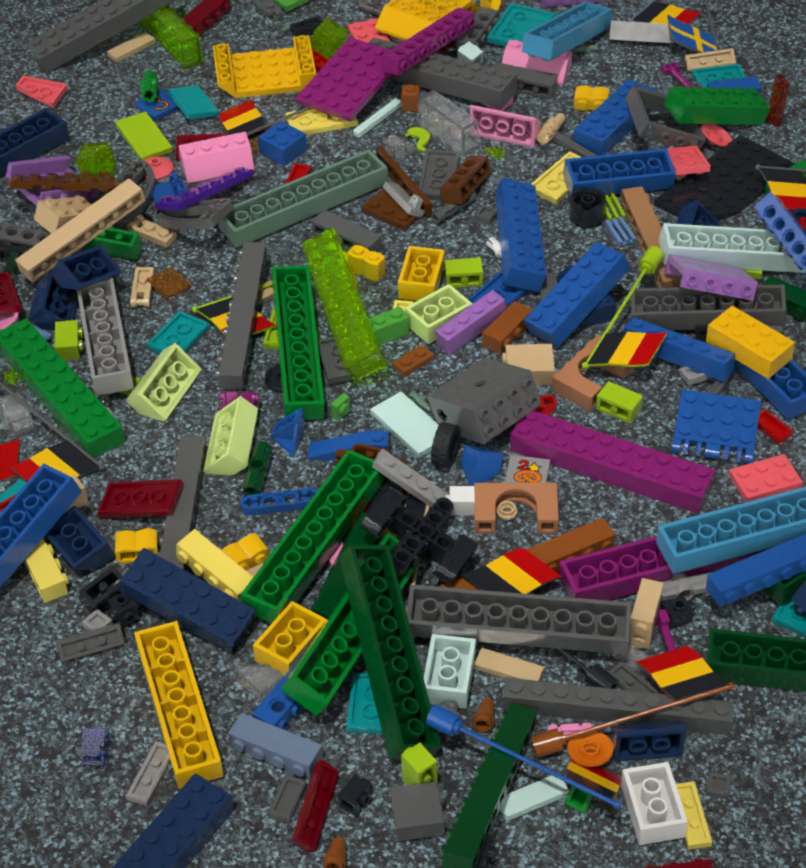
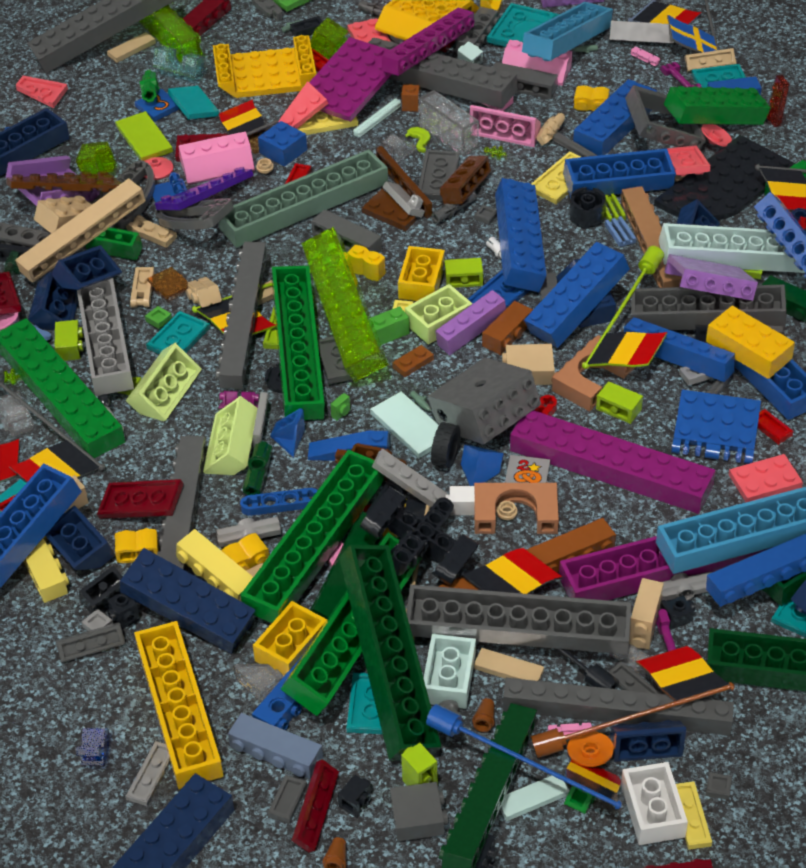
(158, 317): none -> bright green plate
(166, 60): none -> clear light blue arch
(203, 292): none -> tan brick
(247, 526): none -> light grey piece
(260, 418): none -> light grey tile
(264, 166): none -> tan plate
(304, 106): none -> coral wing
(645, 56): none -> bright pink axle

